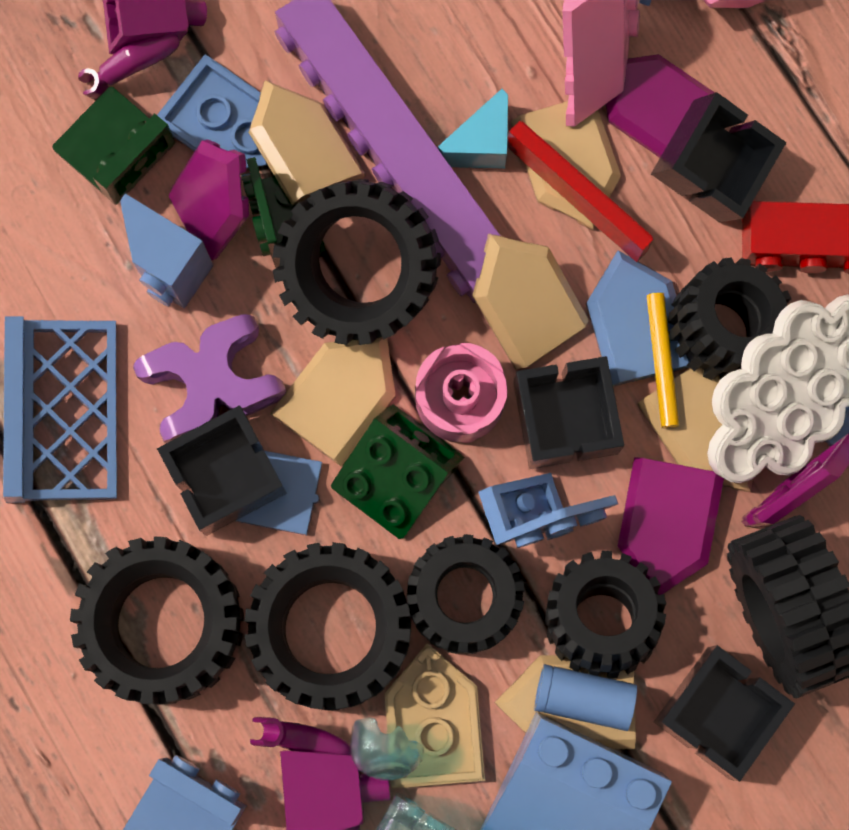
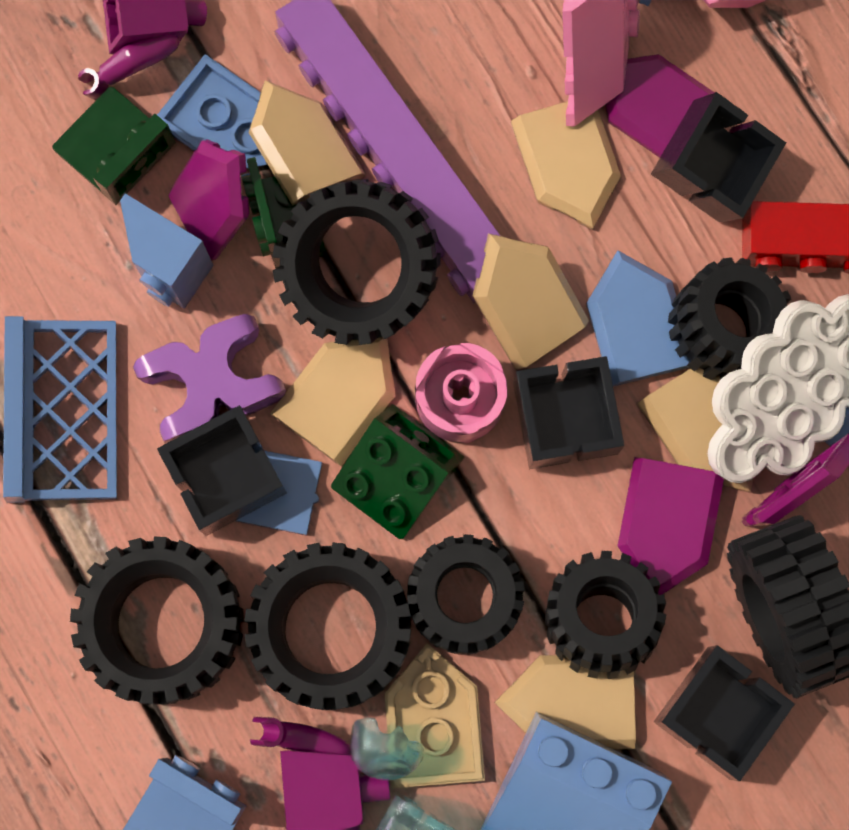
(481, 138): medium azure slope -> none
(532, 506): medium blue bracket -> none
(579, 191): red tile -> none
(586, 697): medium blue pin -> none
(662, 360): yellow bar -> none

